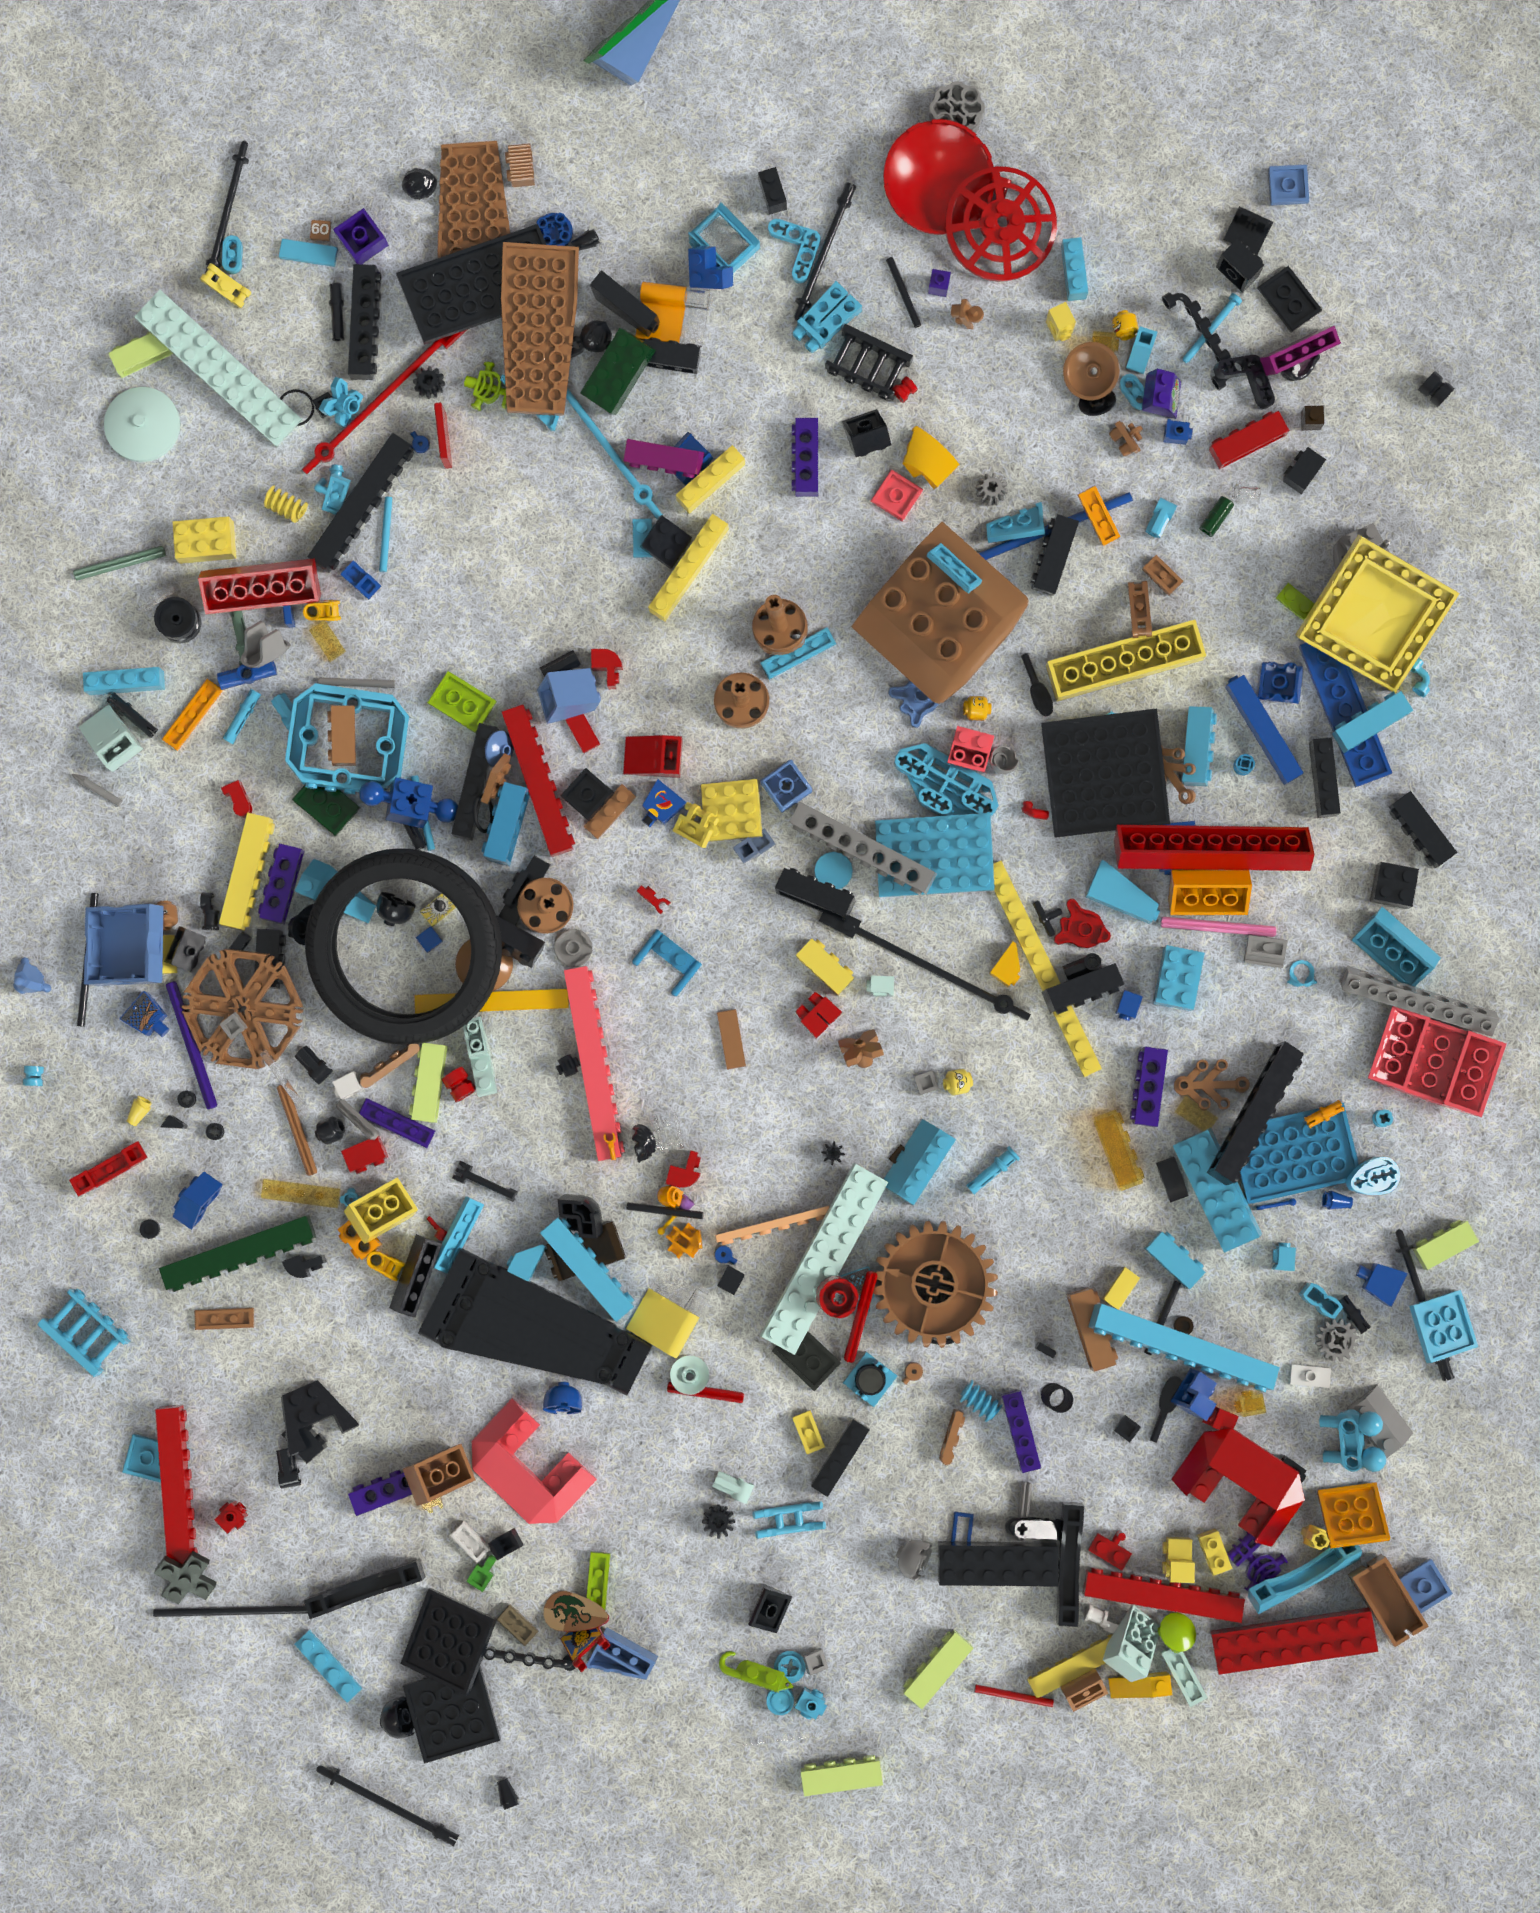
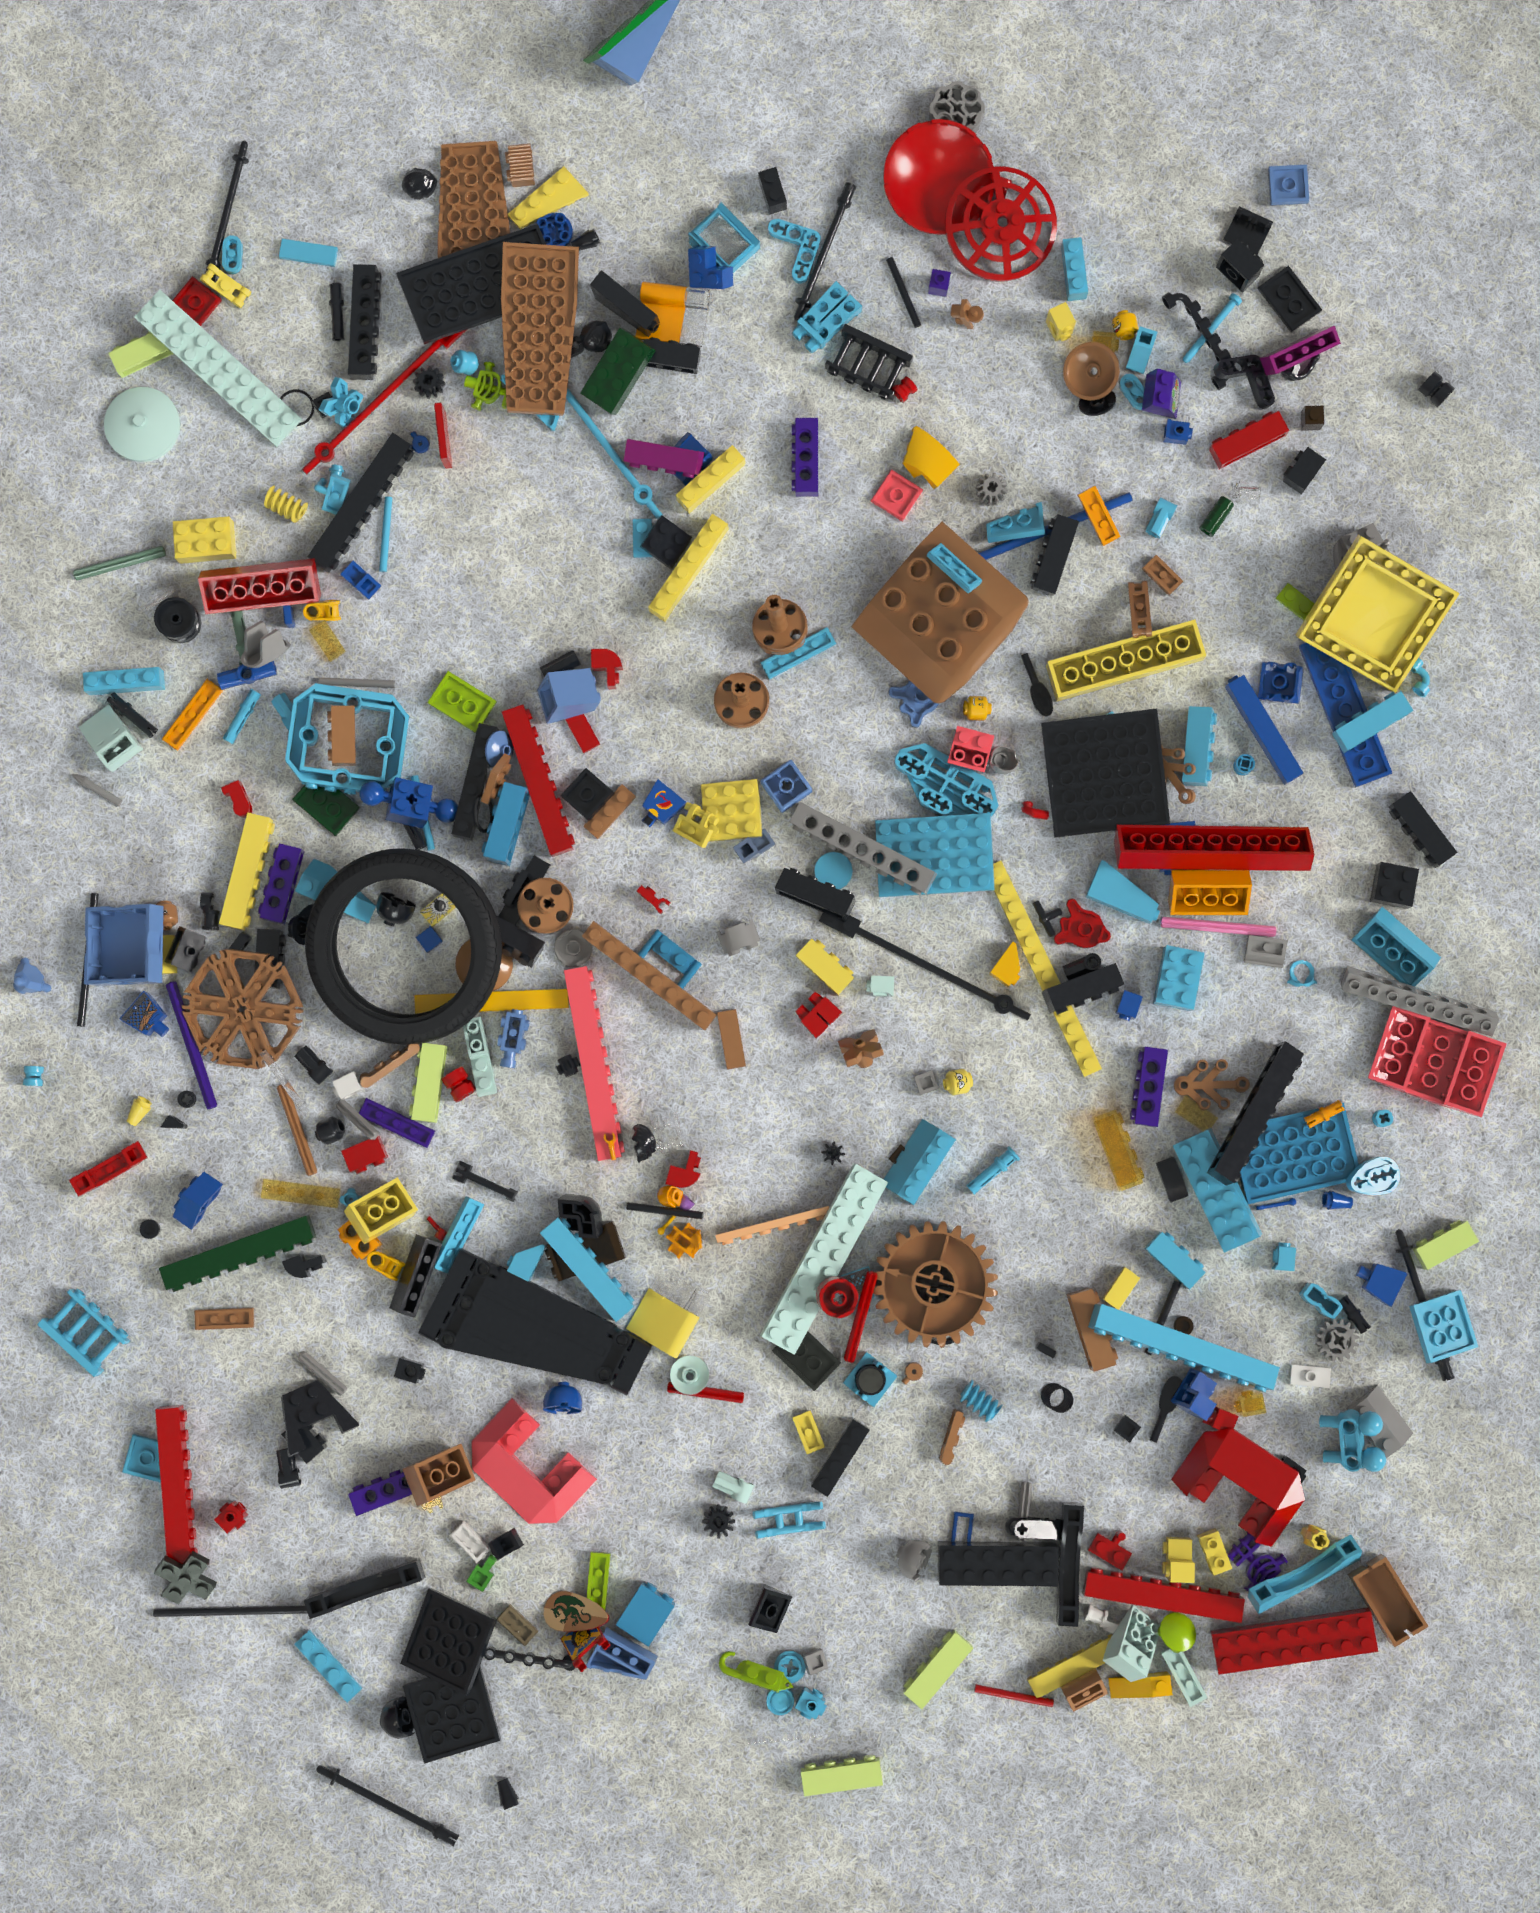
(197, 300): none -> red tile
(219, 1127): black bush -> none
(233, 1025): light grey plate -> none
(320, 230): medium nougat tile -> none
(322, 1373): none -> light grey axle
(361, 237): dark purple brick -> none
(401, 1373): none -> black brick
(464, 362): none -> medium azure piece
(512, 1033): none -> medium blue brick
(551, 196): none -> light yellow wing
(646, 1613): none -> dark azure brick
(649, 975): none -> medium nougat brick
(653, 756): red slope -> none
(728, 1258): blue piece -> none
(731, 1280): black panel -> none
(738, 937): none -> light grey brick
(866, 433): black slope -> none
(1021, 1431): dark purple brick -> none
(1121, 431): medium nougat hips -> none
(1324, 777): black brick -> none
(1353, 1515): light orange plate -> none
(1425, 1585): medium blue plate -> none

